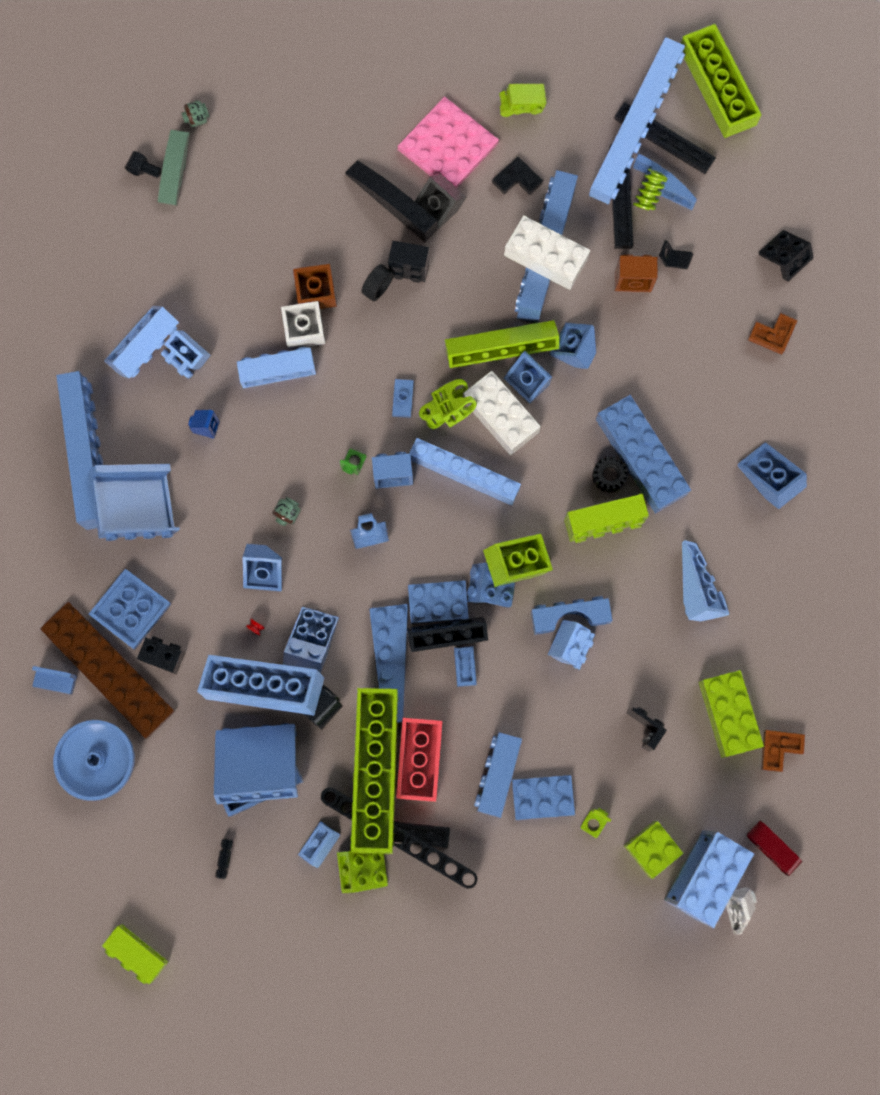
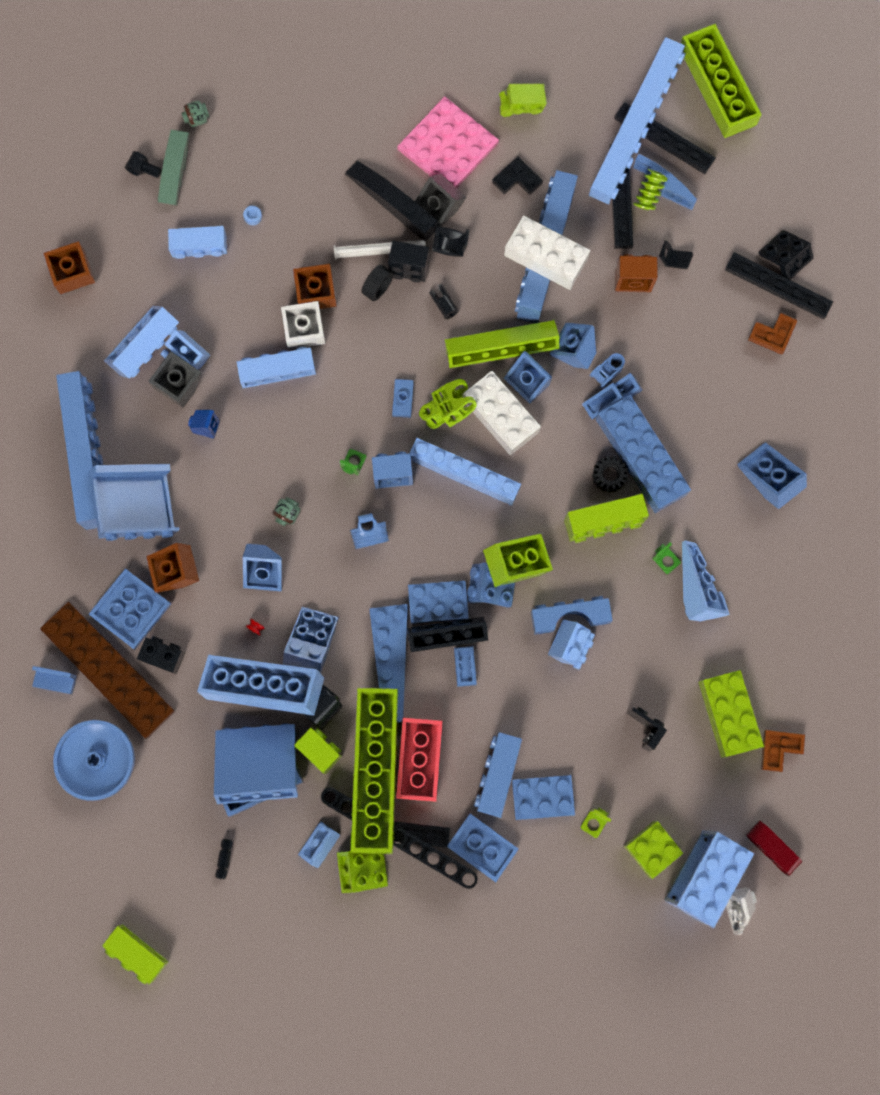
(69, 267): none -> dark orange brick
(172, 567): none -> dark orange slope
(176, 379): none -> dark grey slope
(197, 241): none -> light blue brick
(252, 215): none -> light blue tile
(318, 750): none -> lime brick
(366, 250): none -> white axle
(444, 303): none -> black hinge
(450, 241): none -> black piece
(482, 847): none -> medium blue plate
(606, 372): none -> medium blue piece
(612, 394): none -> medium blue slope
(662, 552): none -> bright green bracket
(779, 286): none -> black plate

